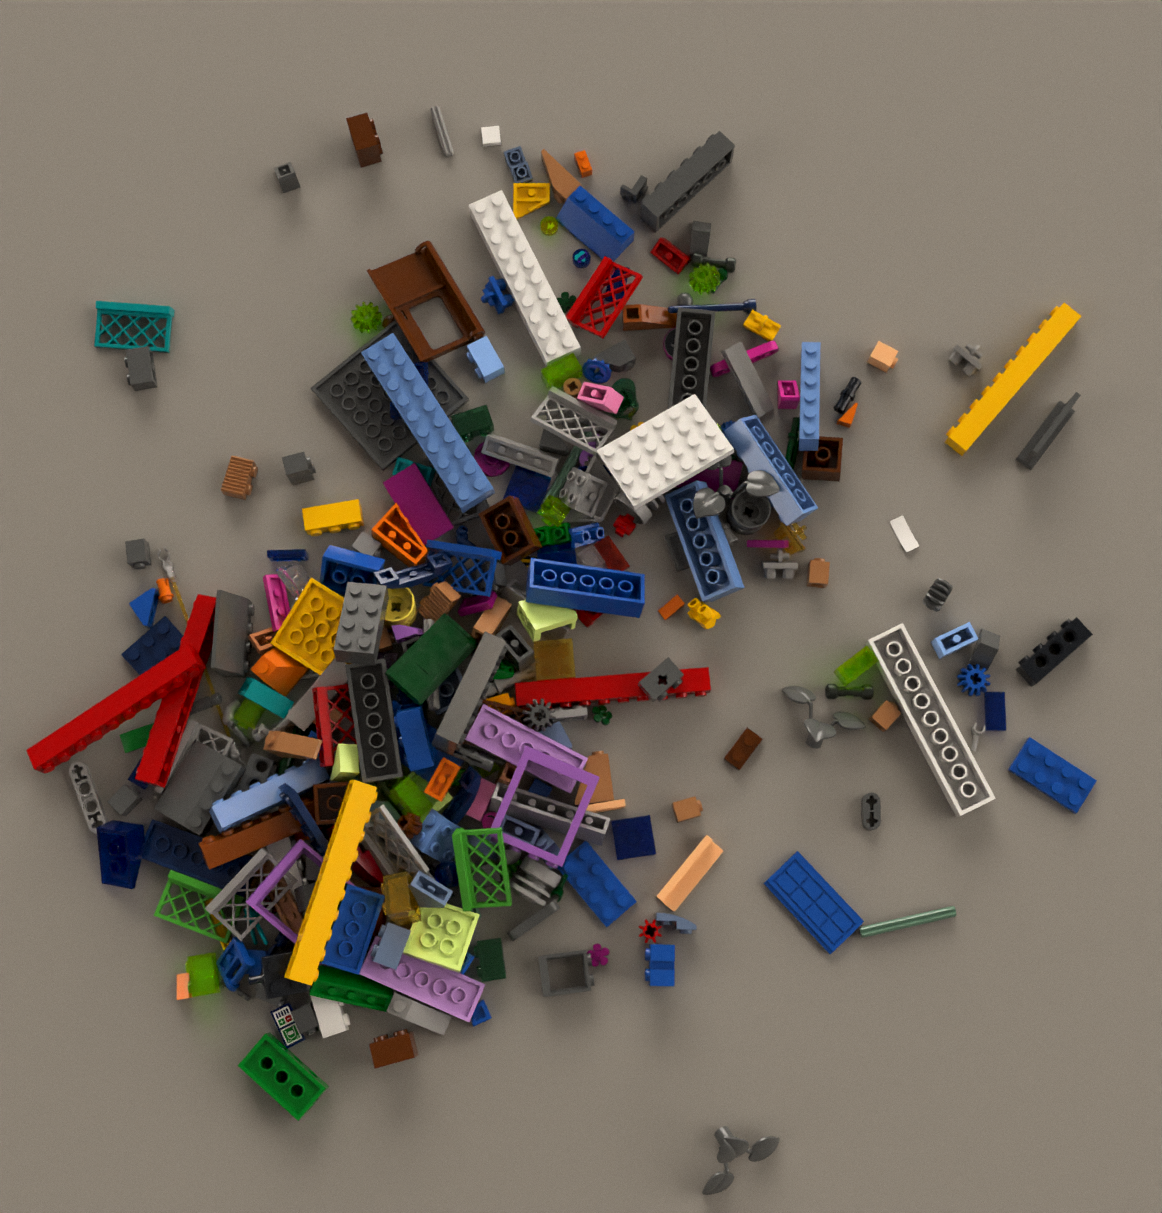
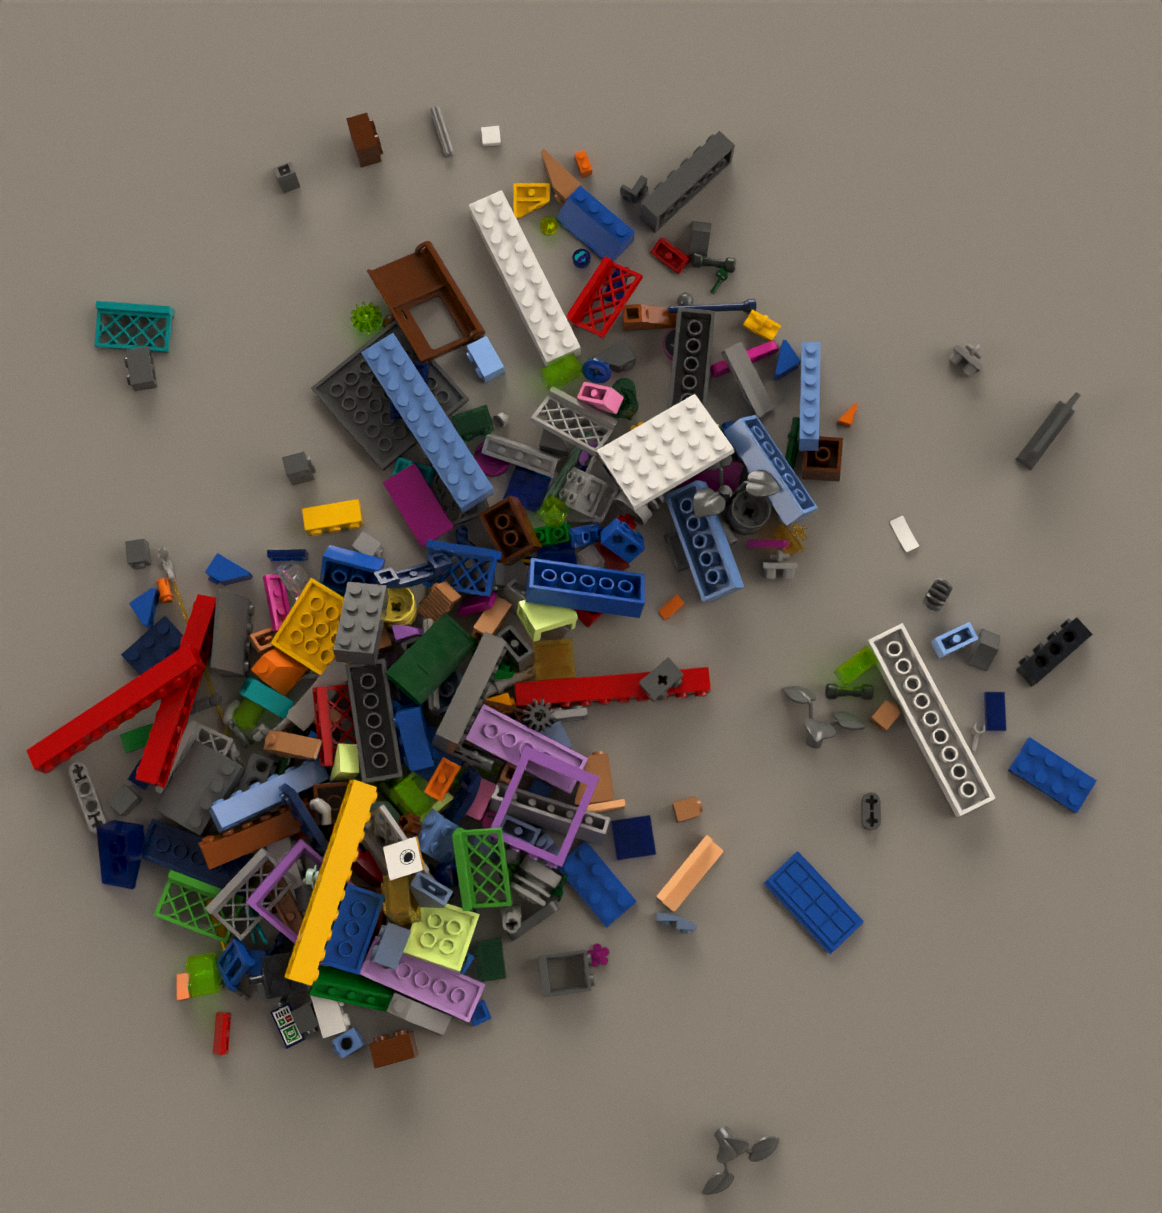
(222, 1033): none -> red slope
(226, 572): none -> blue slope
(239, 477): medium nougat brick -> none
(270, 1079): green brick -> none
(311, 876): none -> light aqua plate
(323, 808): none -> light grey arm
(357, 1042): none -> medium blue brick
(399, 538): orange wedge -> none
(403, 858): none -> white sticker
(494, 296): blue hips -> none
(501, 420): none -> light grey hinge
(511, 917): none -> light grey piece
(518, 165): sand blue slope -> none
(566, 301): dark green plant -> none
(574, 383): medium nougat wheel -> none
(601, 714): dark green plant -> none
(625, 544): none -> blue brick
(654, 933): red gear -> none
(661, 965): blue brick -> none
(702, 613): yellow hips -> none
(704, 278): clear neon green gear -> none
(743, 748): reddish brown plate -> none
(787, 361): none -> blue slope
(787, 394): dark pink slope -> none
(818, 573): medium nougat brick -> none
(847, 395): black pin -> none
(883, 357): light nougat brick -> none
(908, 921): sand green axle -> none
(978, 676): blue gear -> none
(1012, 379): yellow brick -> none

